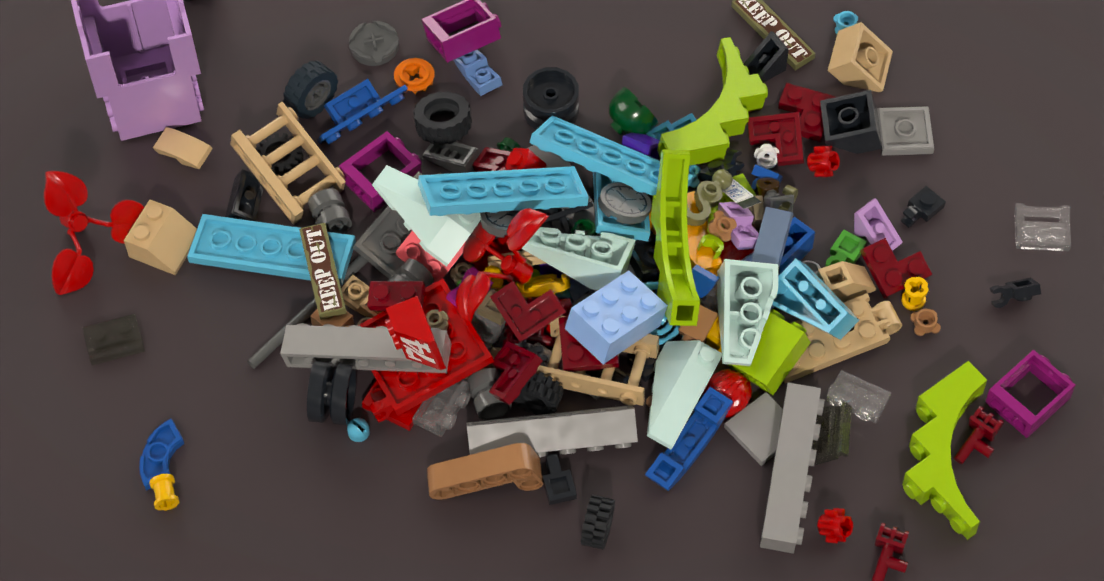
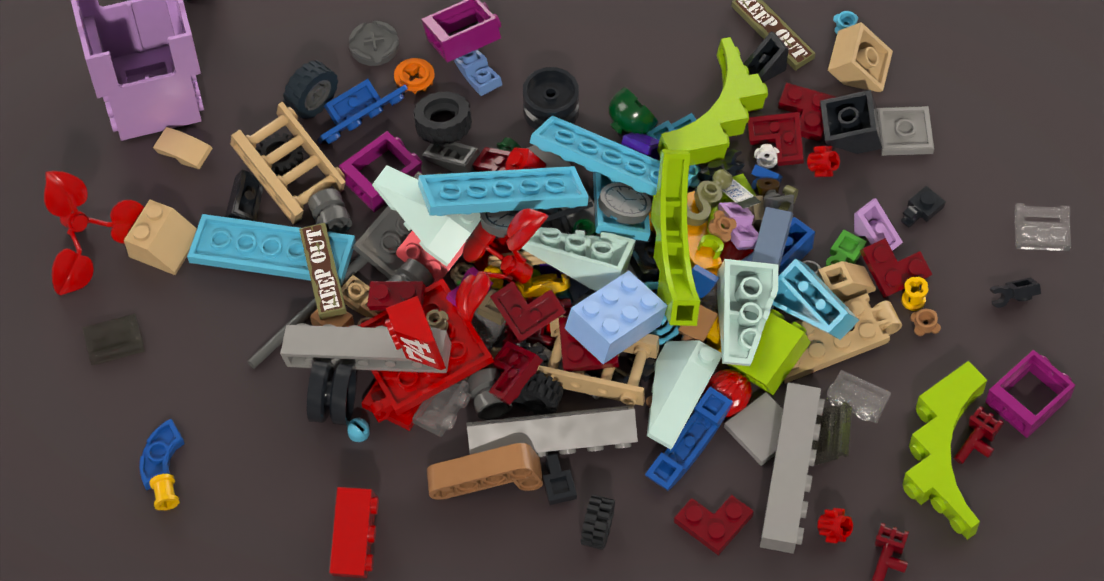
(353, 532): none -> red wedge
(715, 529): none -> dark red plate

